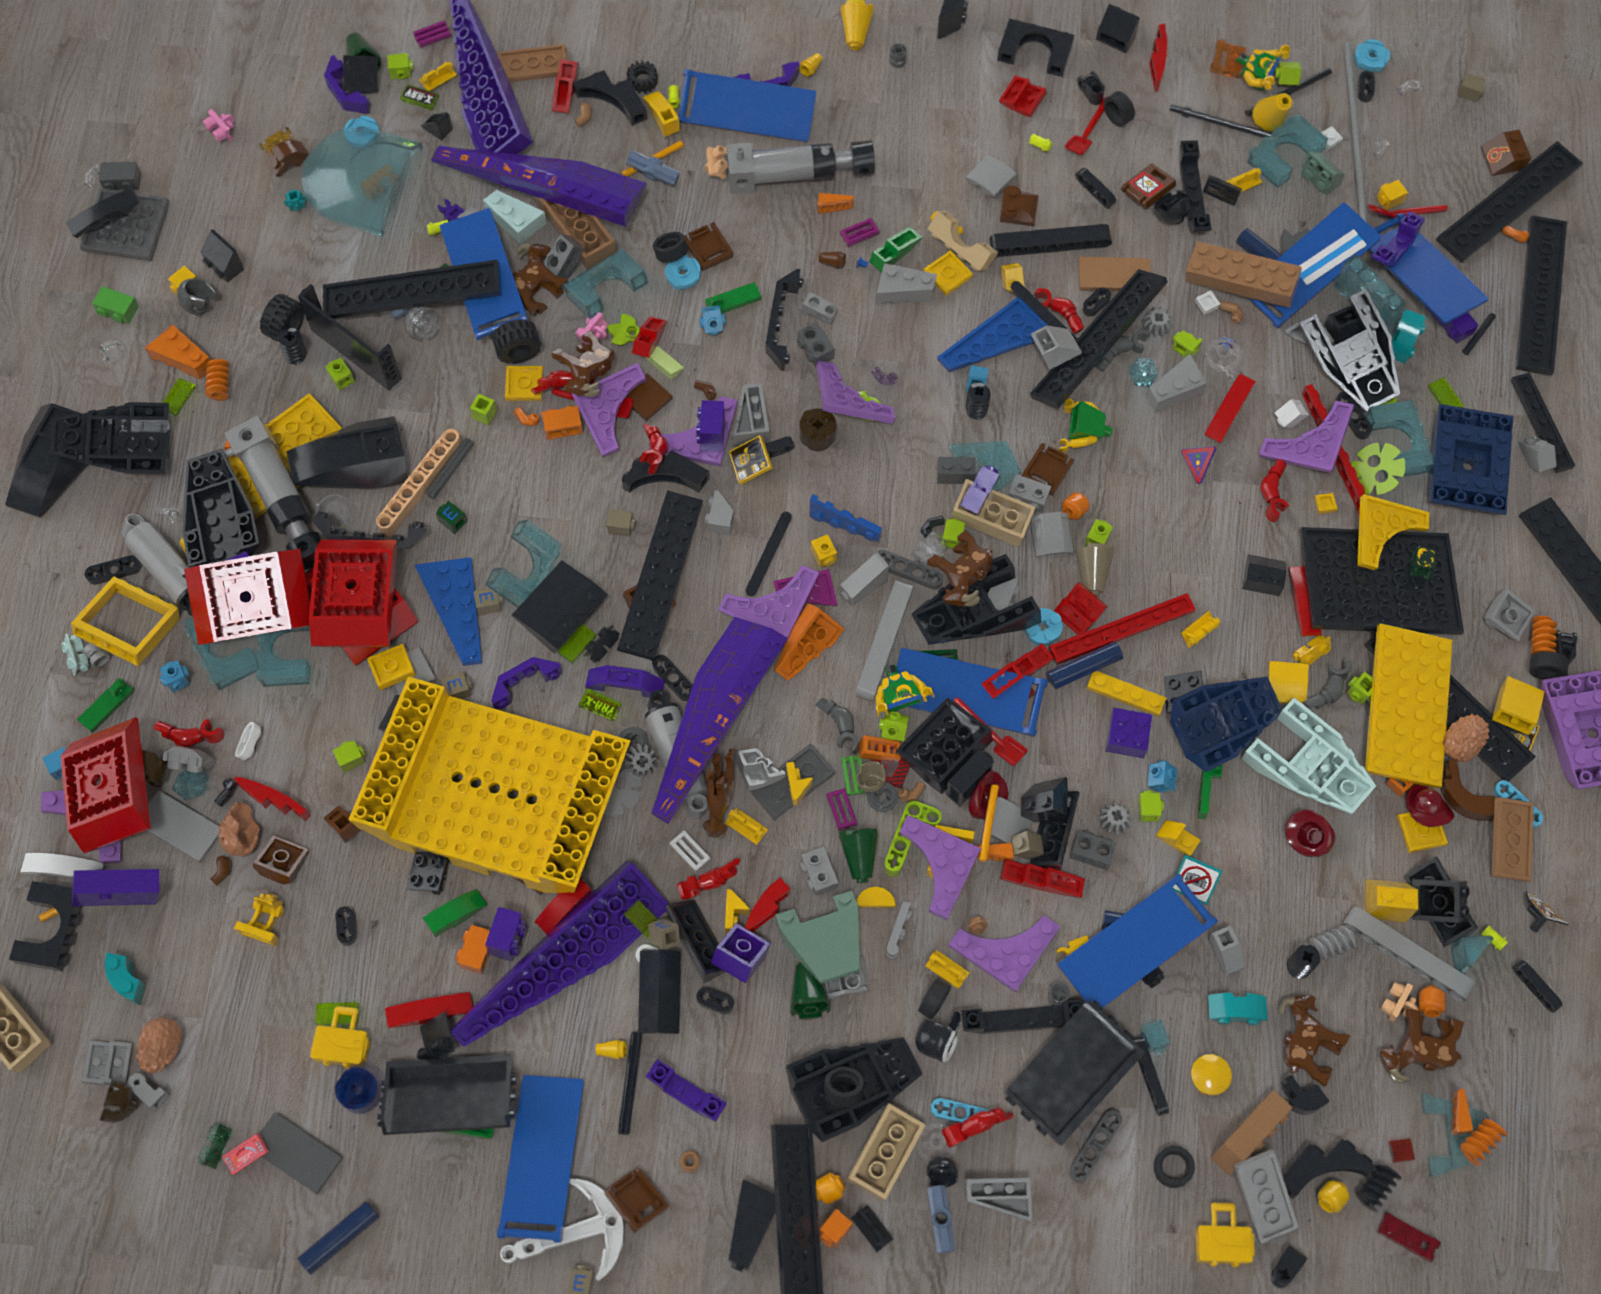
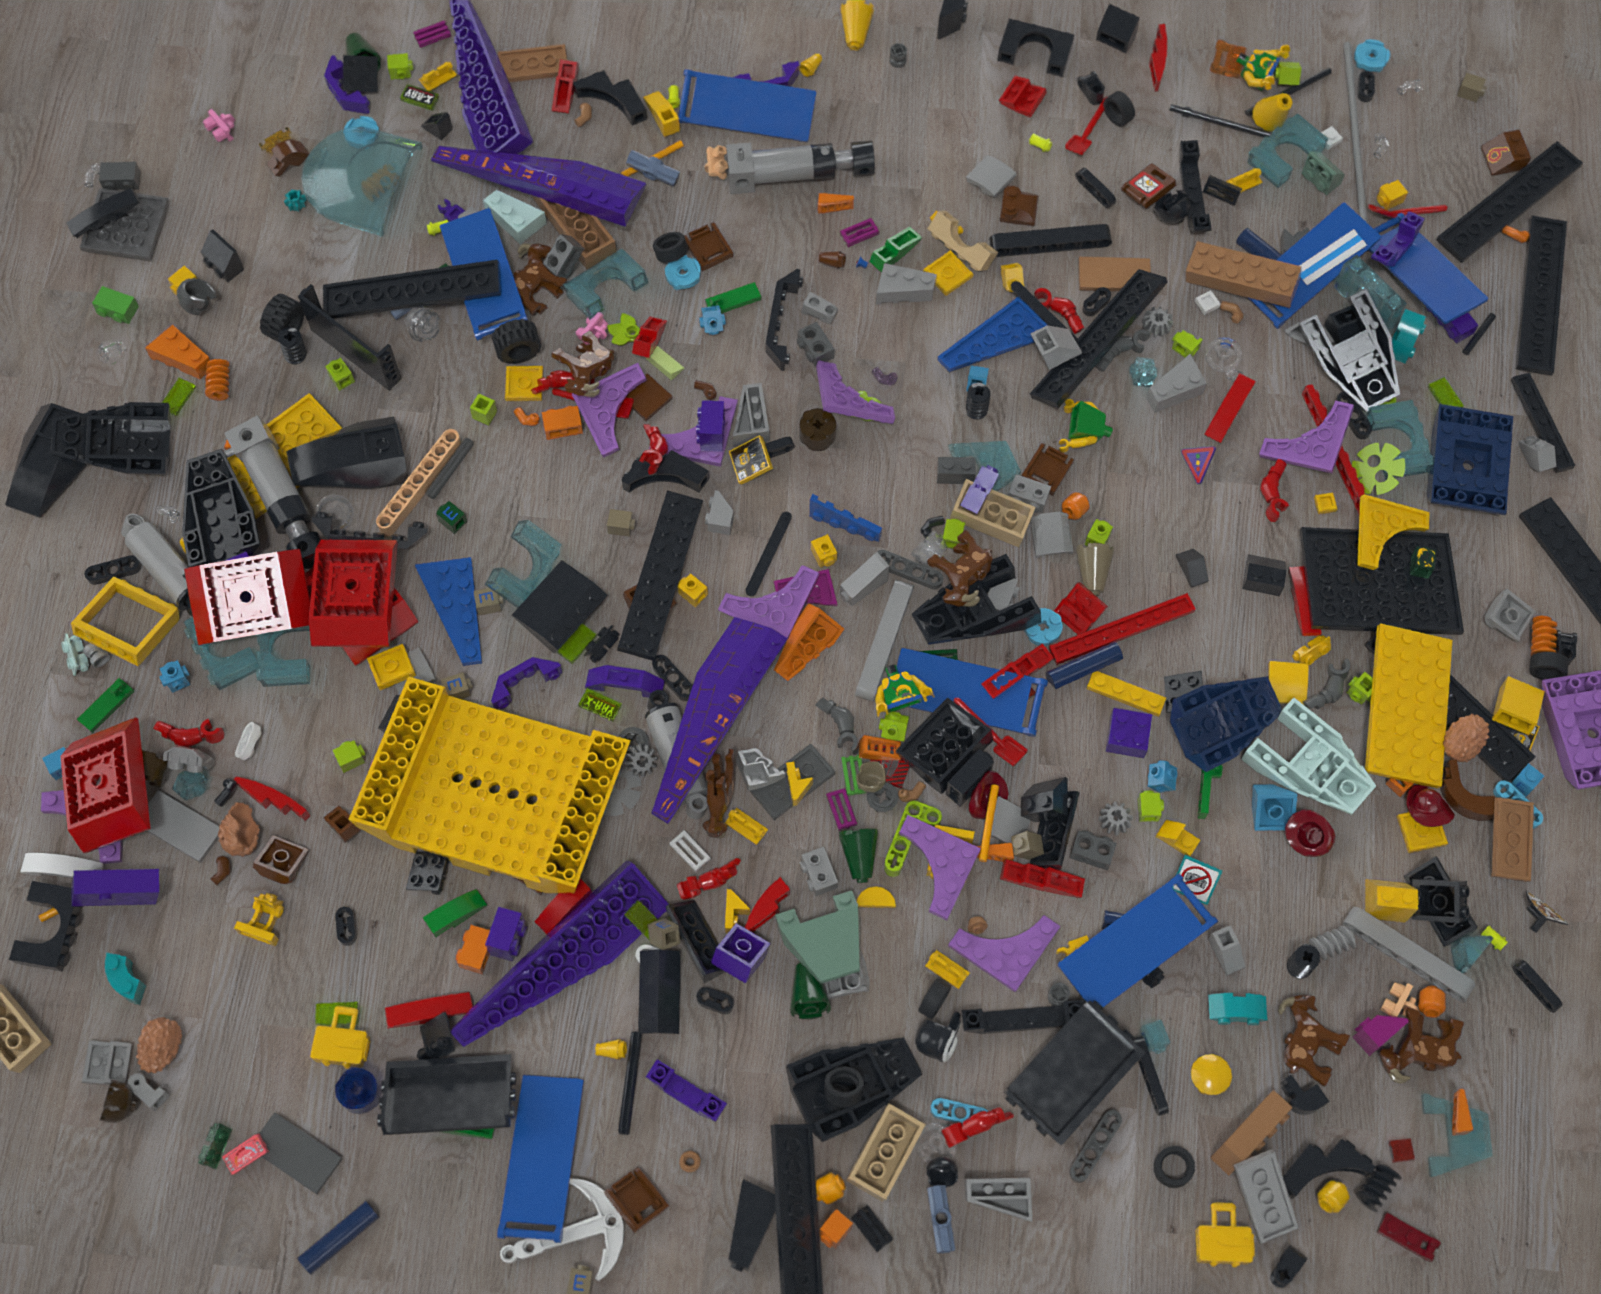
(643, 68): black tyre -> none
(692, 590): none -> yellow brick
(898, 931): light grey plate -> none
(1193, 567): none -> black slope
(1199, 629): yellow hinge -> none
(1272, 806): none -> dark azure slope
(1291, 414): white brick -> none
(1375, 1032): none -> magenta slope
(1481, 1140): orange piece -> none
(1527, 780): none -> dark azure brick

